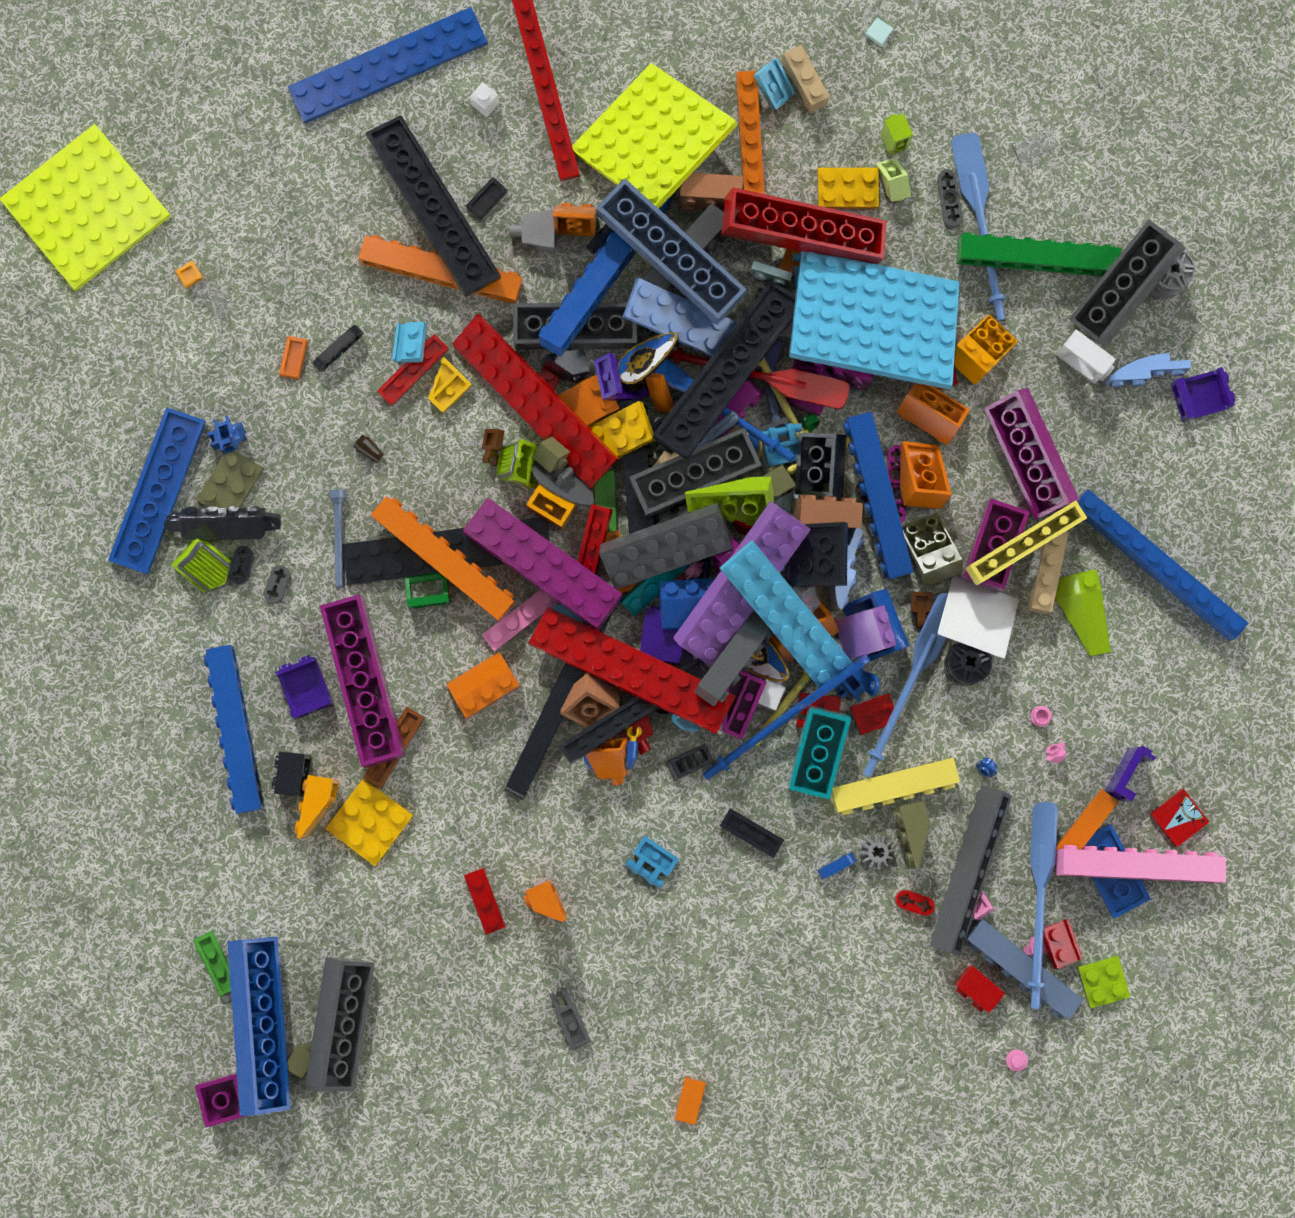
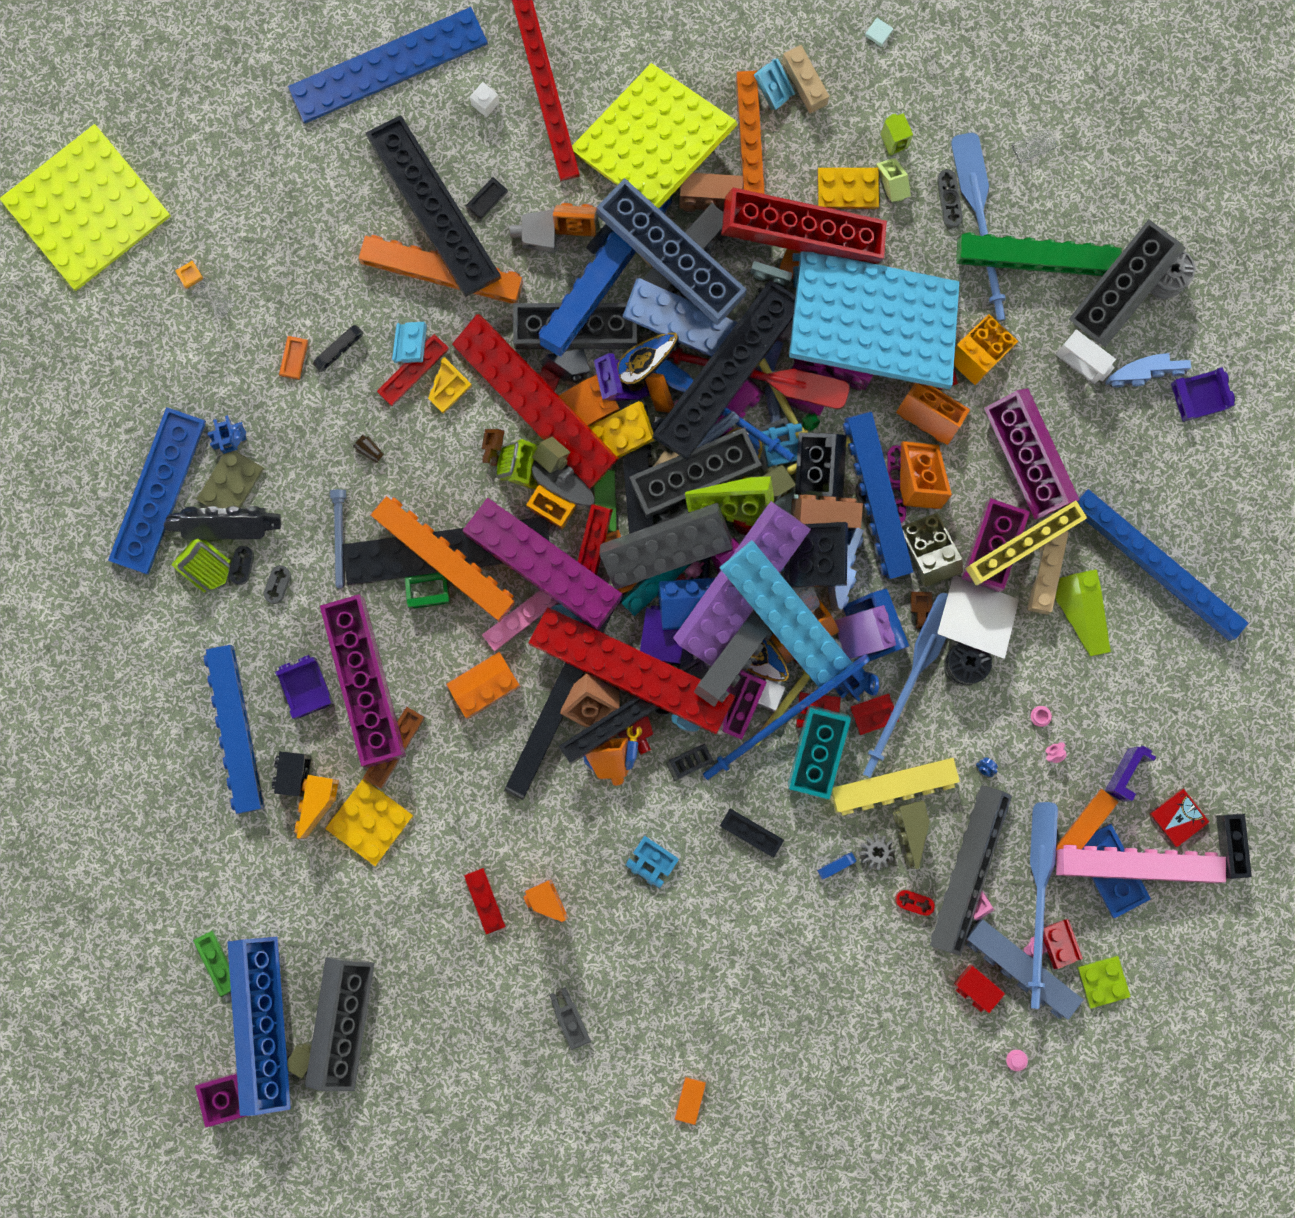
(1234, 845): none -> black brick

